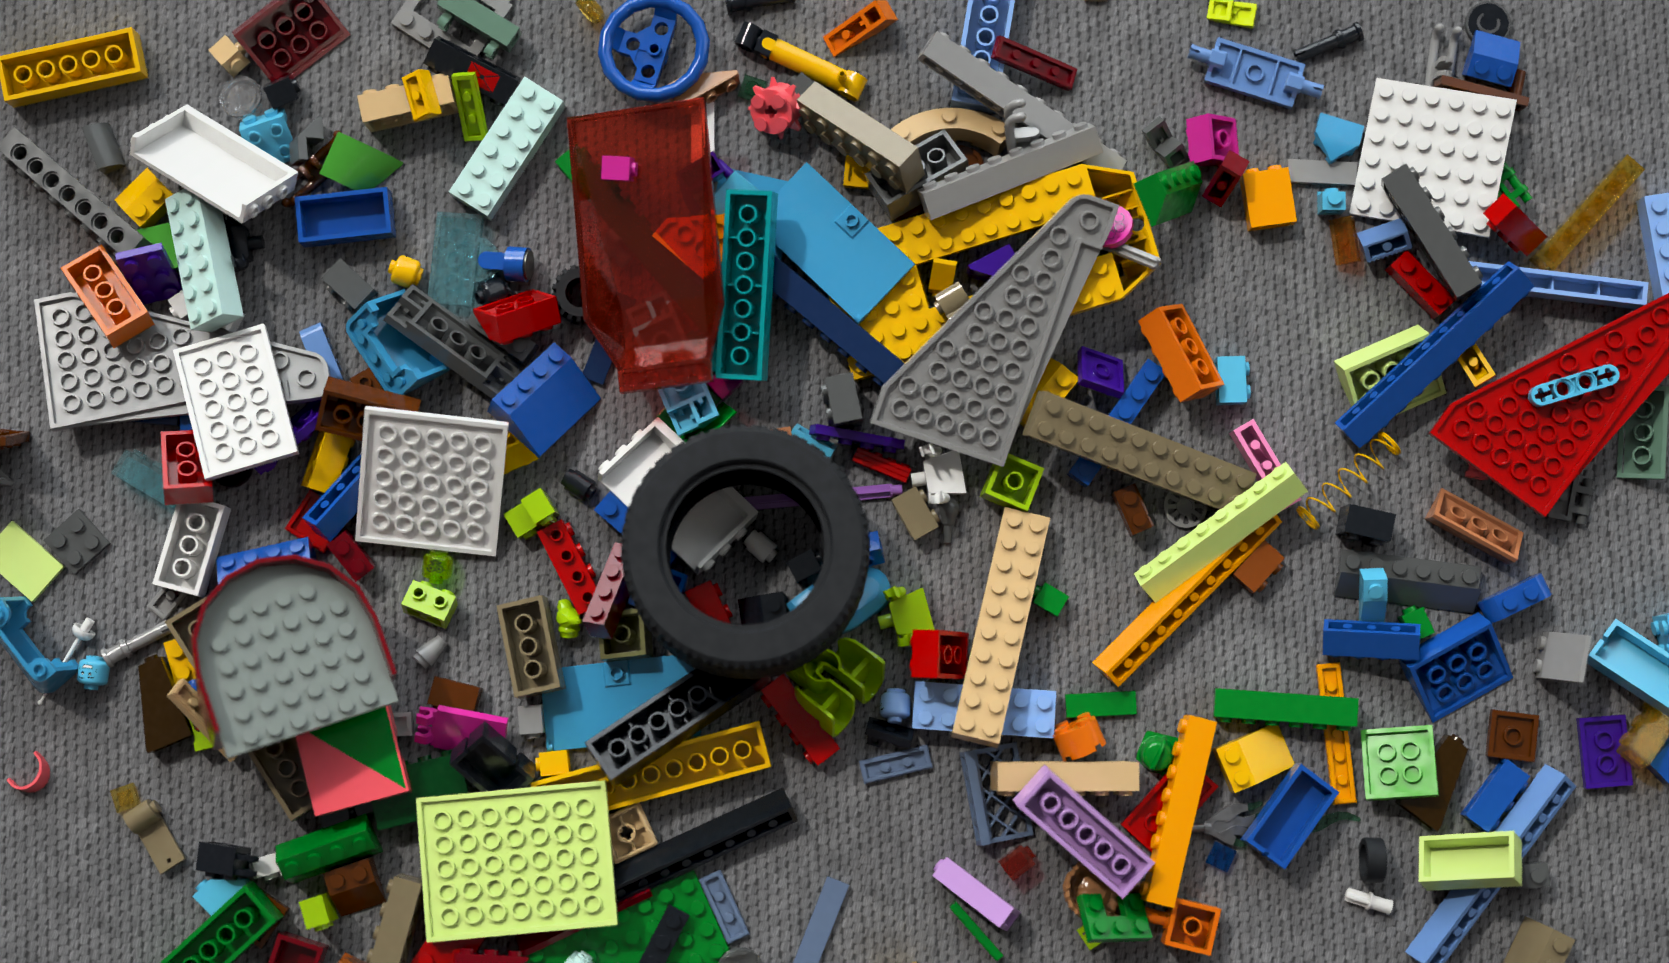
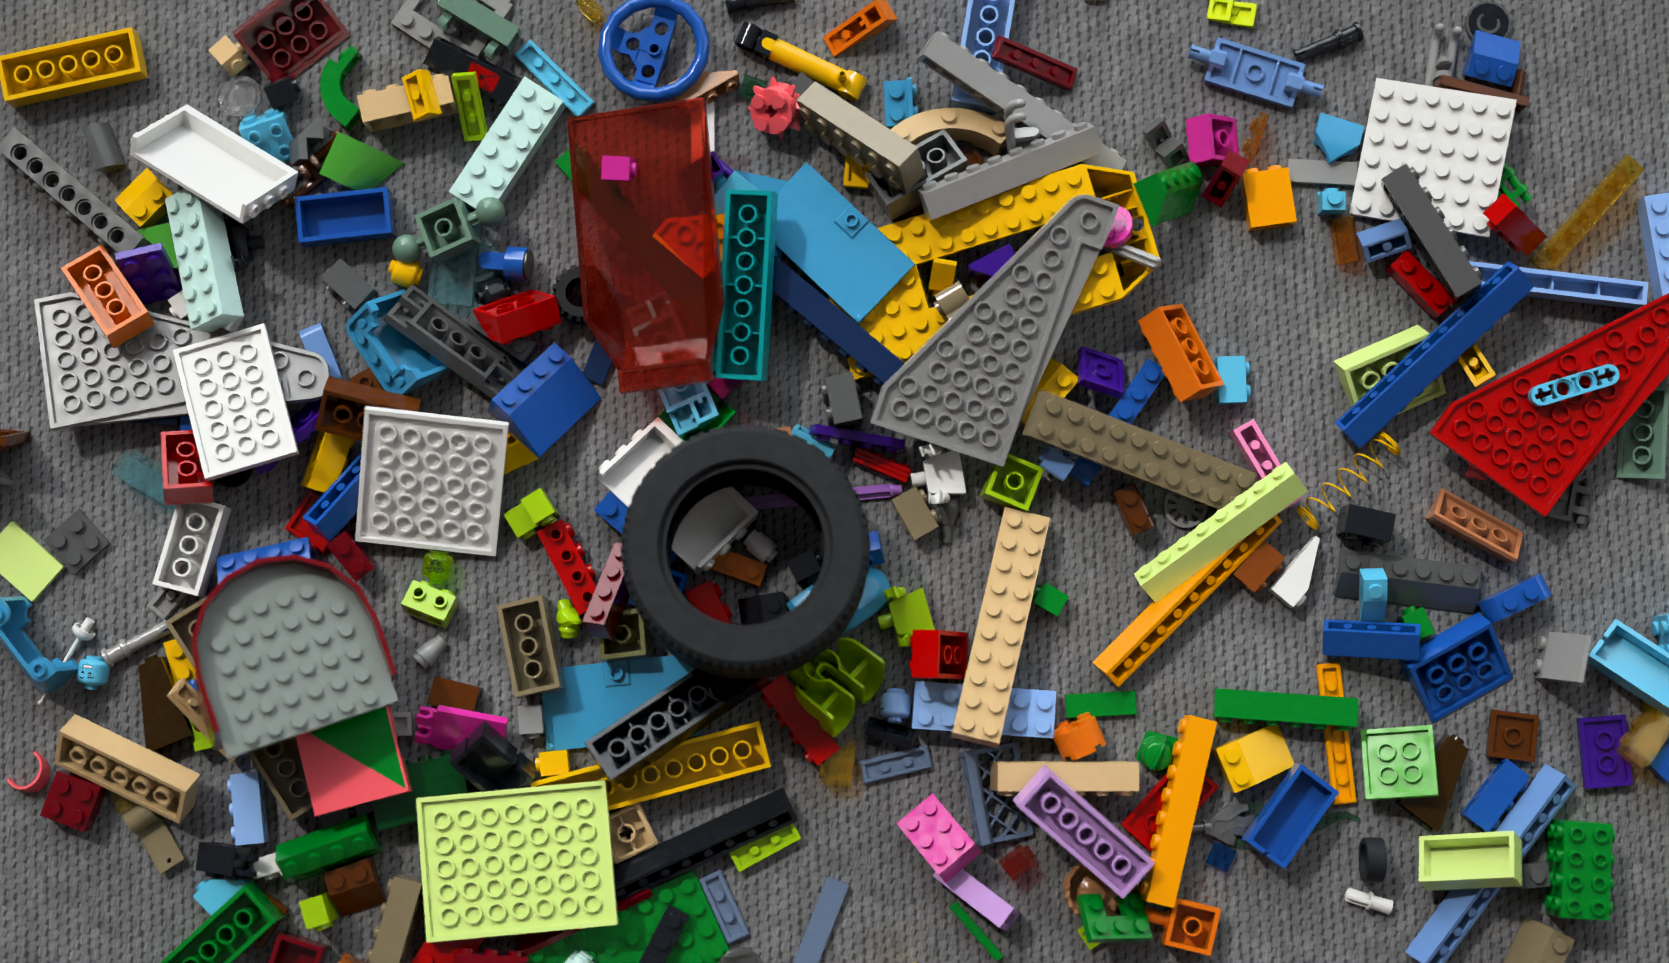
(73, 801): none -> dark red piece
(127, 768): none -> tan brick
(248, 808): none -> light blue brick
(333, 88): none -> green arch
(441, 241): none -> sand green brick
(554, 78): none -> medium azure tile
(579, 484): black brick -> none
(740, 567): none -> orange plate
(764, 847): none -> lime plate
(839, 766): none -> clear yellow slope
(899, 101): none -> dark azure bracket
(939, 838): none -> brick
(1056, 462): none -> medium blue brick
(1257, 127): none -> clear orange plate
(1296, 577): none -> white slope
(1579, 869): none -> green brick

